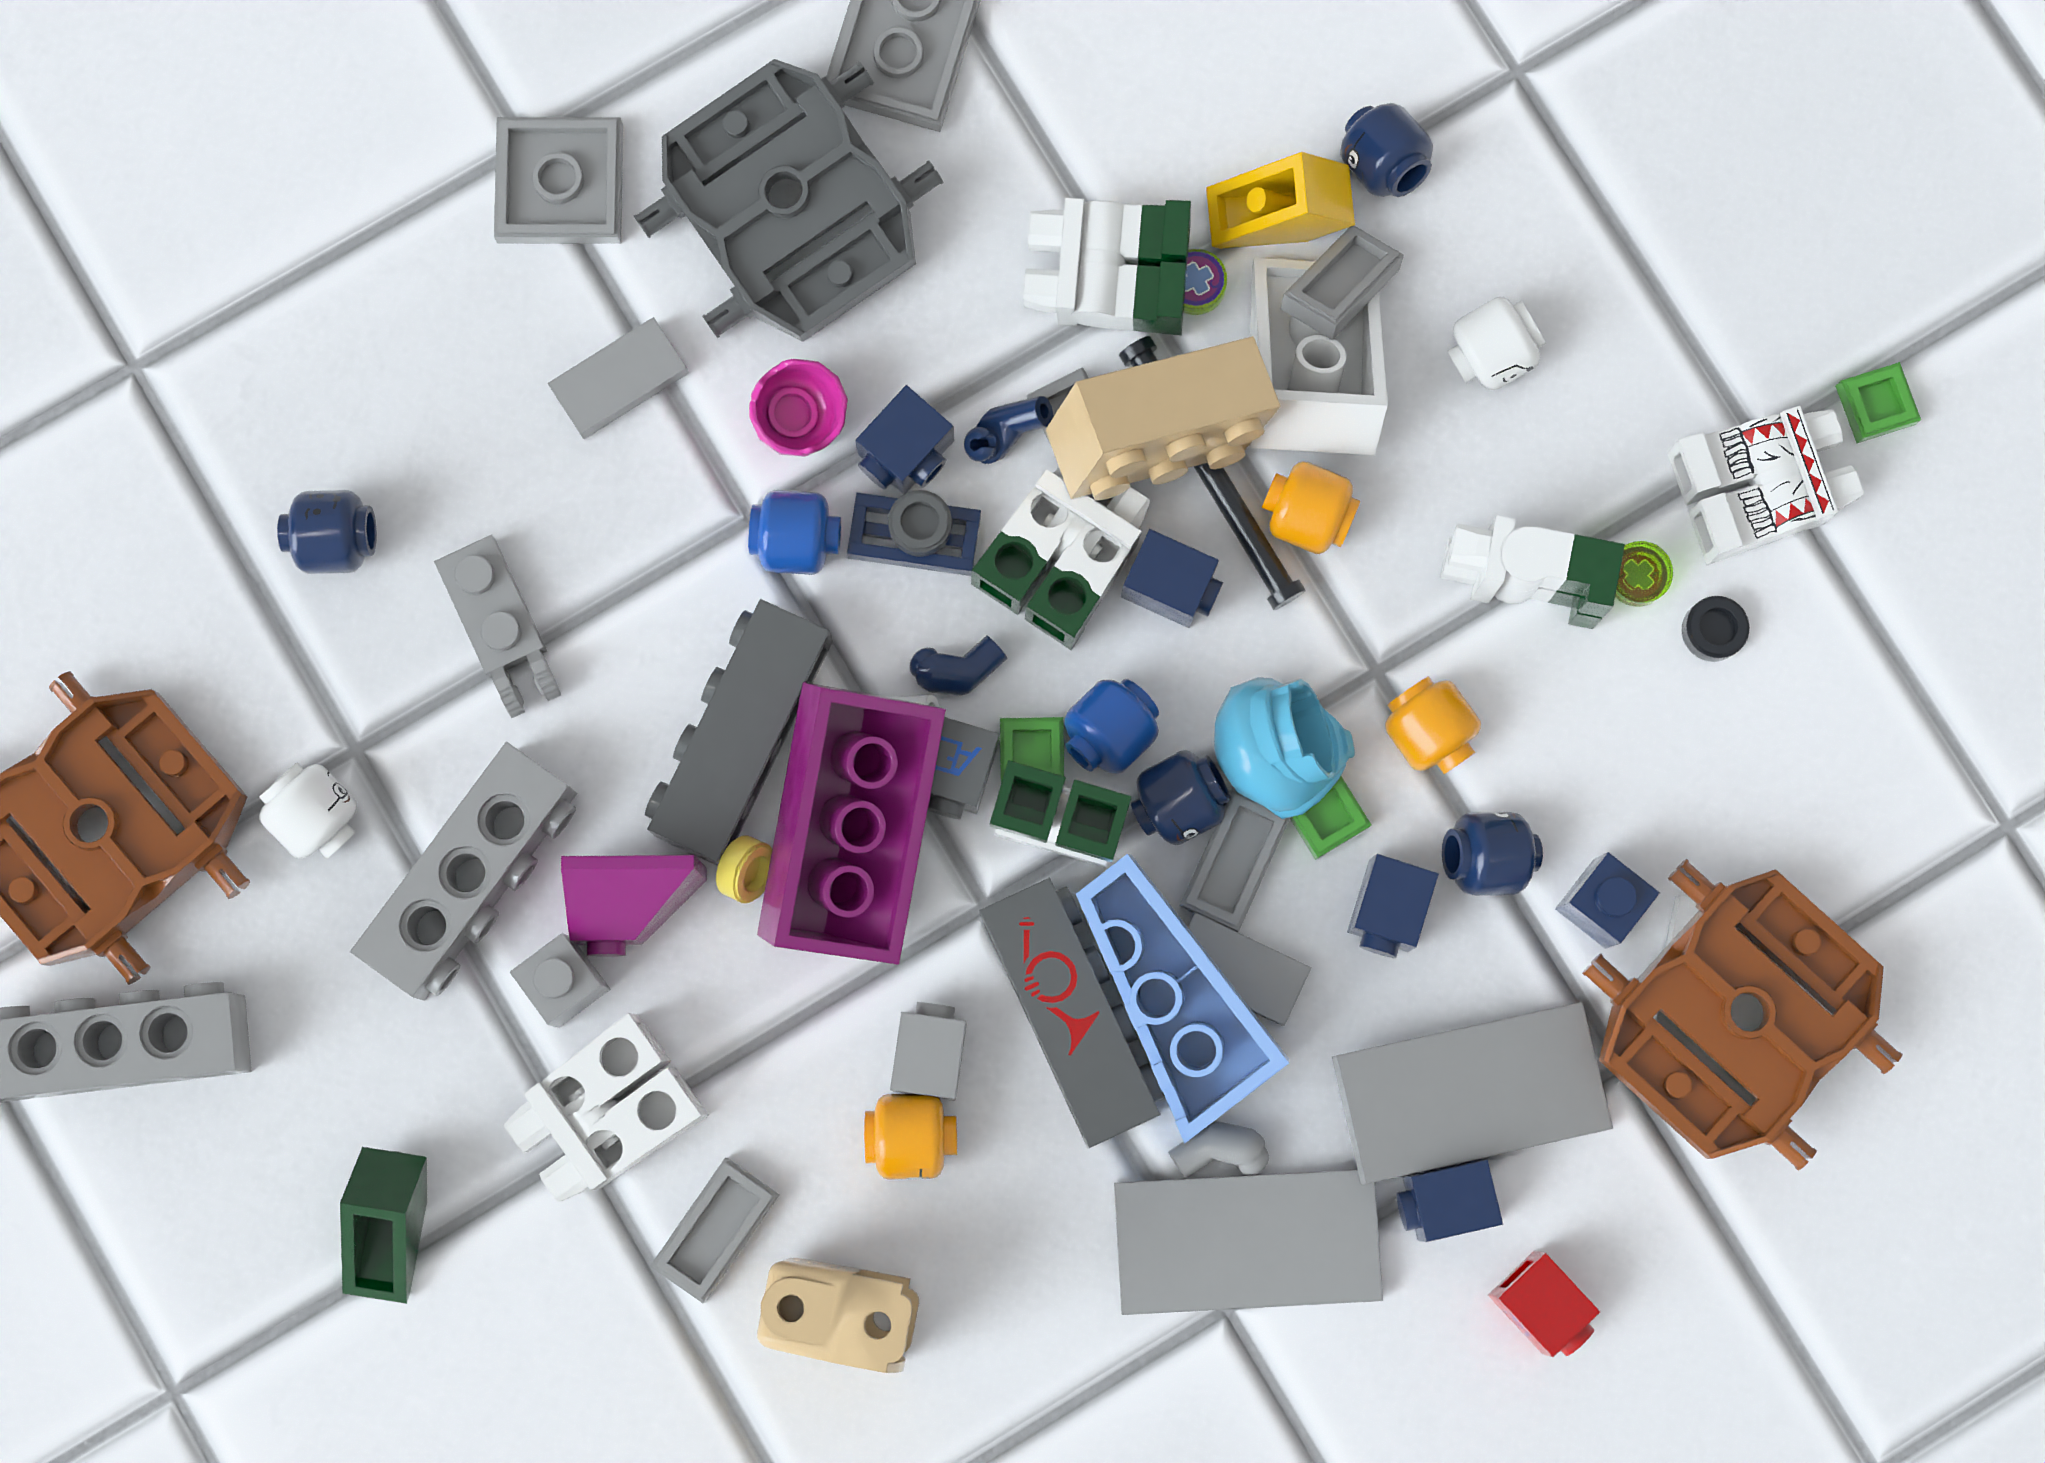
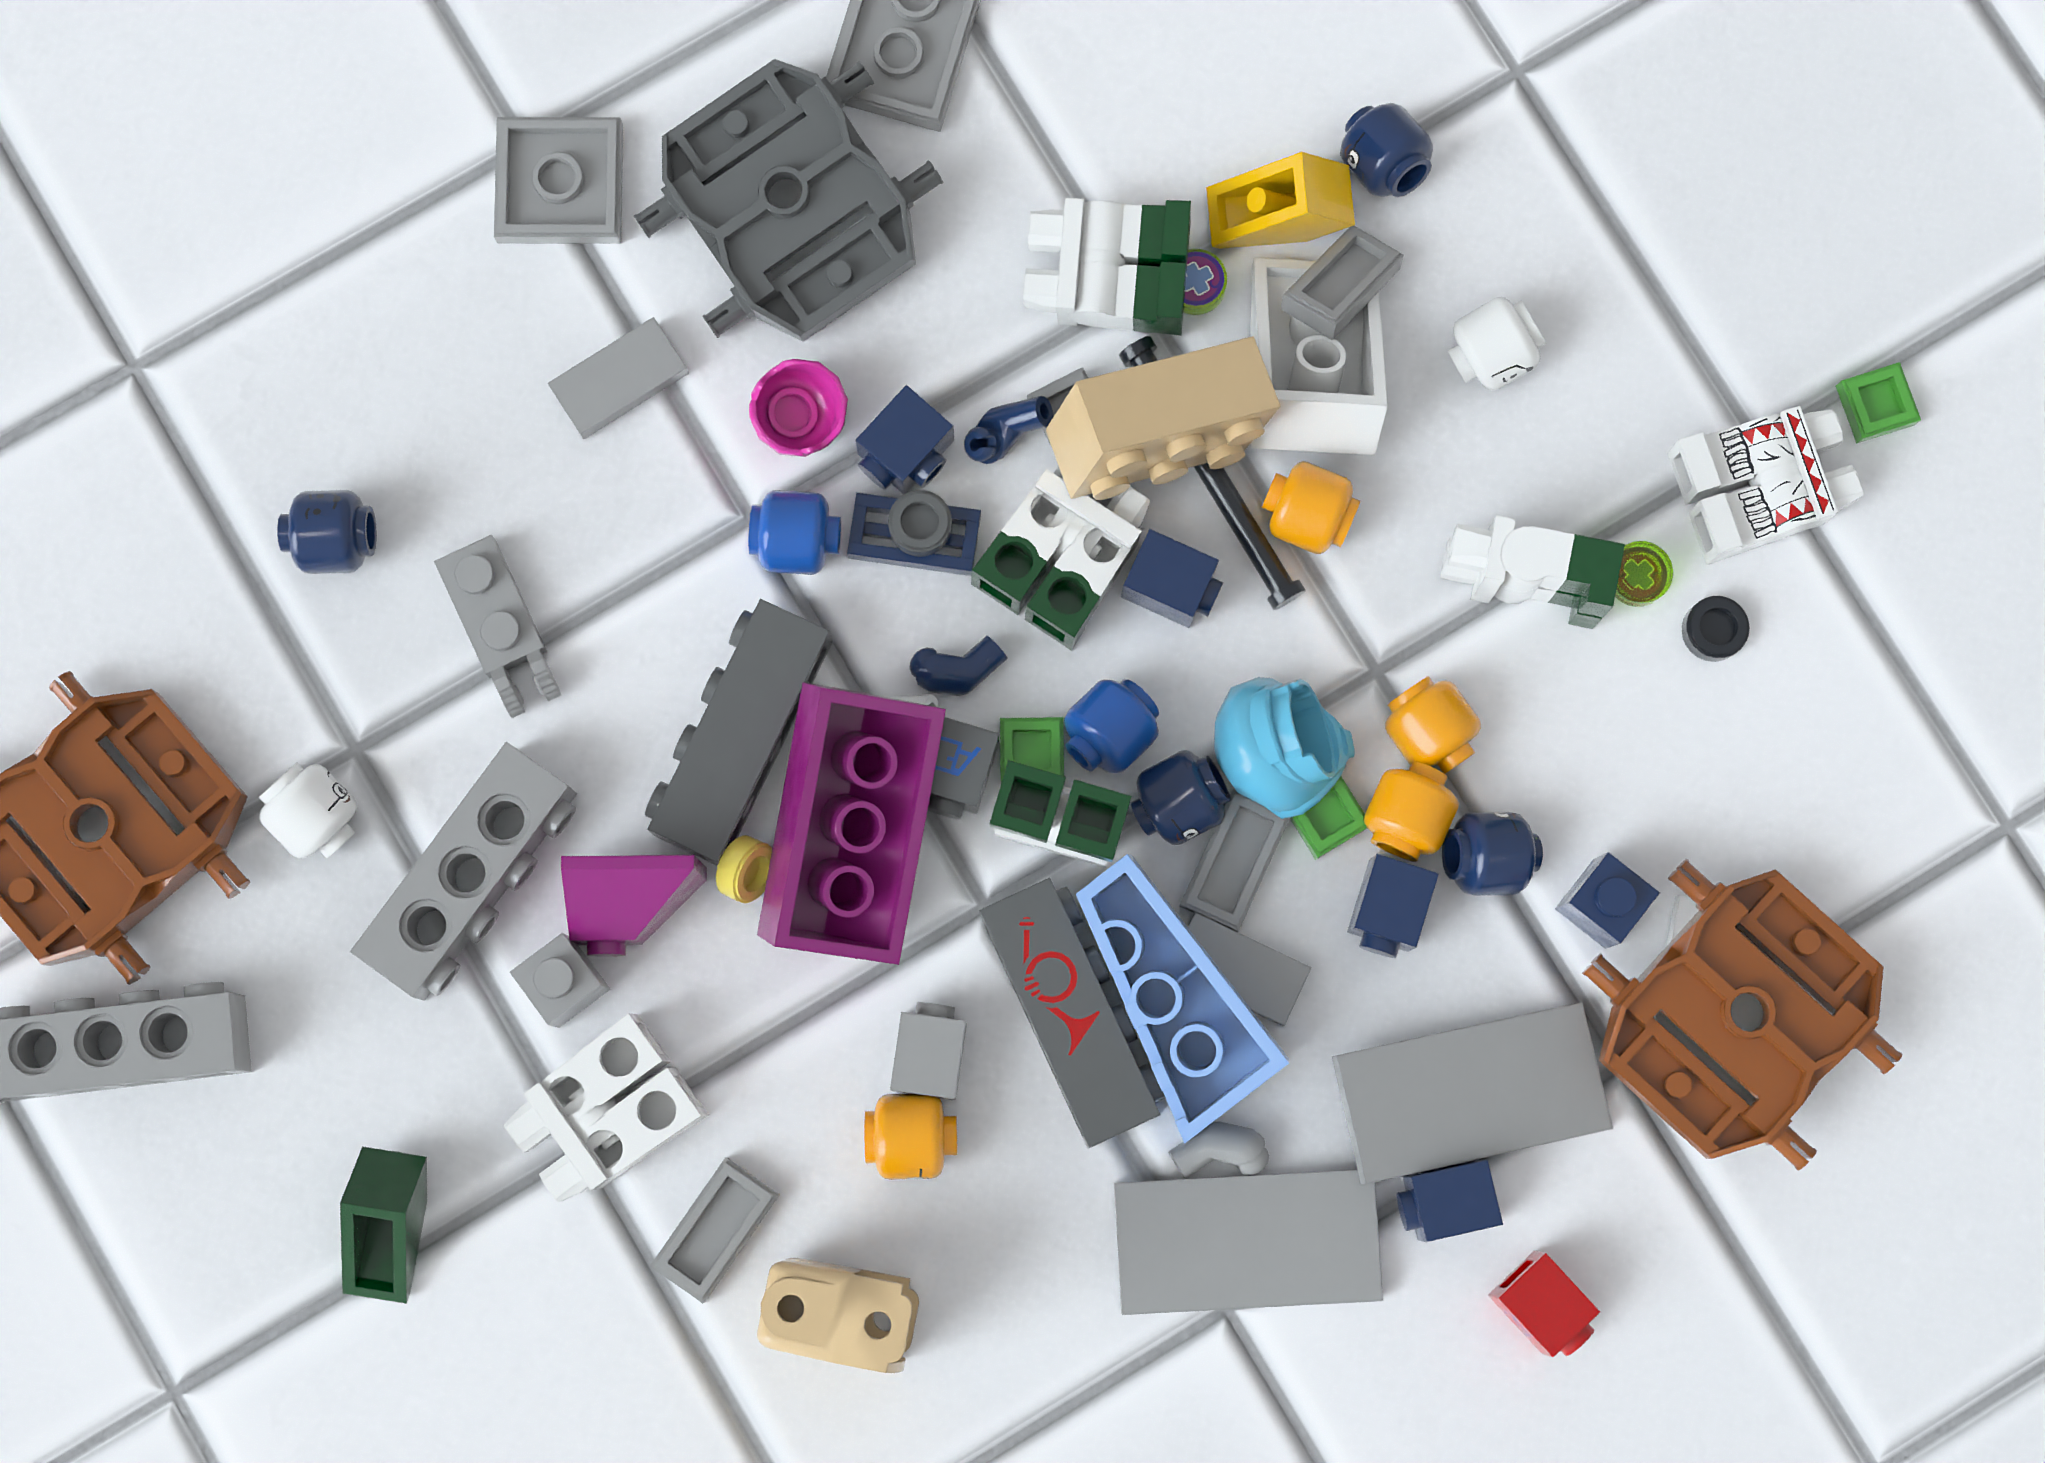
(1411, 811): none -> light orange head

